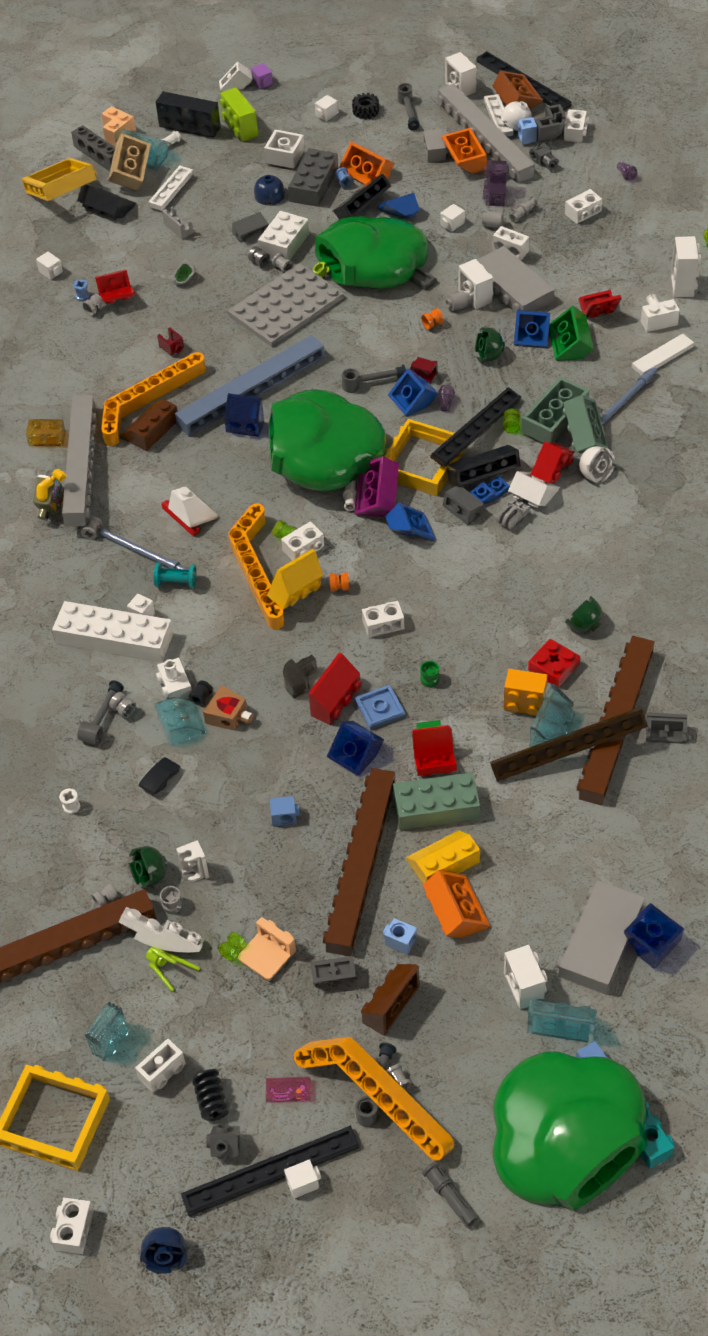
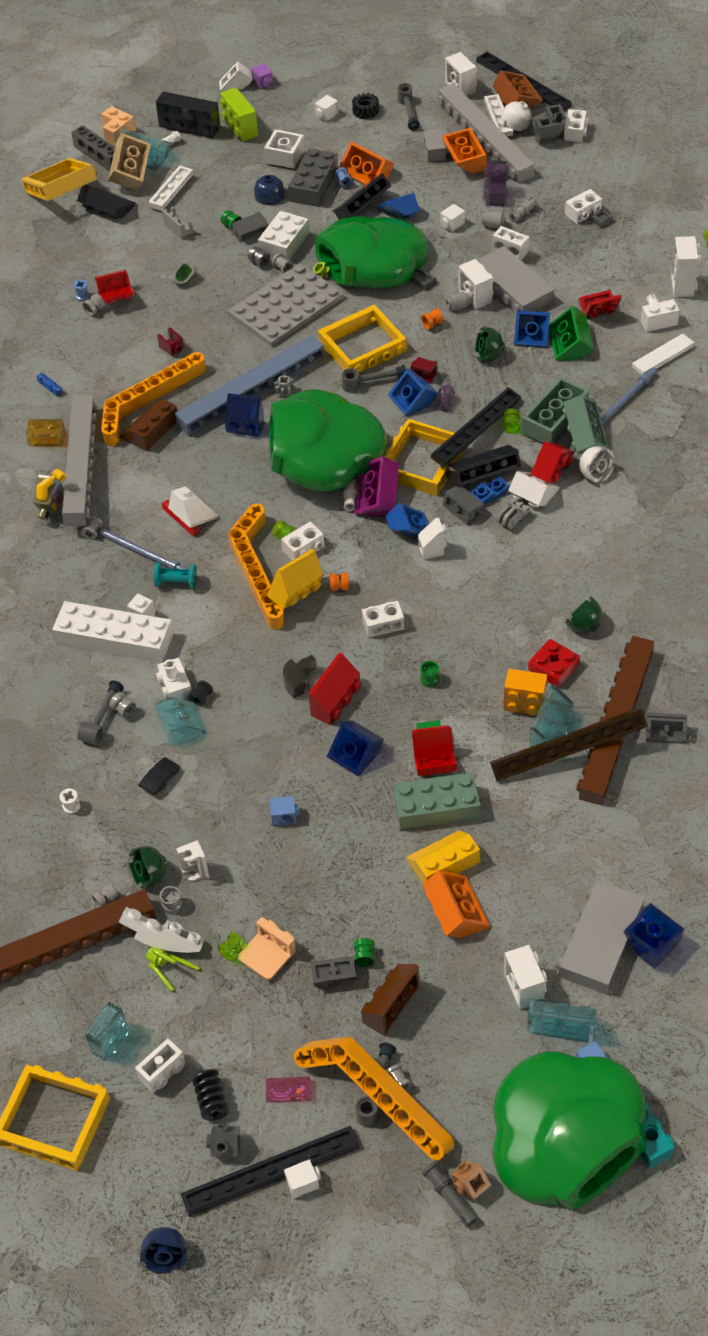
(49, 265): white brick -> none
(49, 384): none -> blue axle
(77, 1225): white brick -> none
(227, 710): medium nougat torso -> none
(228, 217): none -> green wheel
(284, 386): none -> light grey gear
(353, 323): none -> yellow window
(360, 863): reddish brown brick -> none
(364, 952): none -> green wheel
(380, 707): medium blue tile -> none
(402, 943): light blue brick -> none
(432, 540): none -> white slope
(470, 1179): none -> medium nougat brick
(527, 130): light blue brick -> none
(543, 155): dark grey connector -> none
(602, 218): none -> dark grey tile
(628, 171): clear purple cone -> none

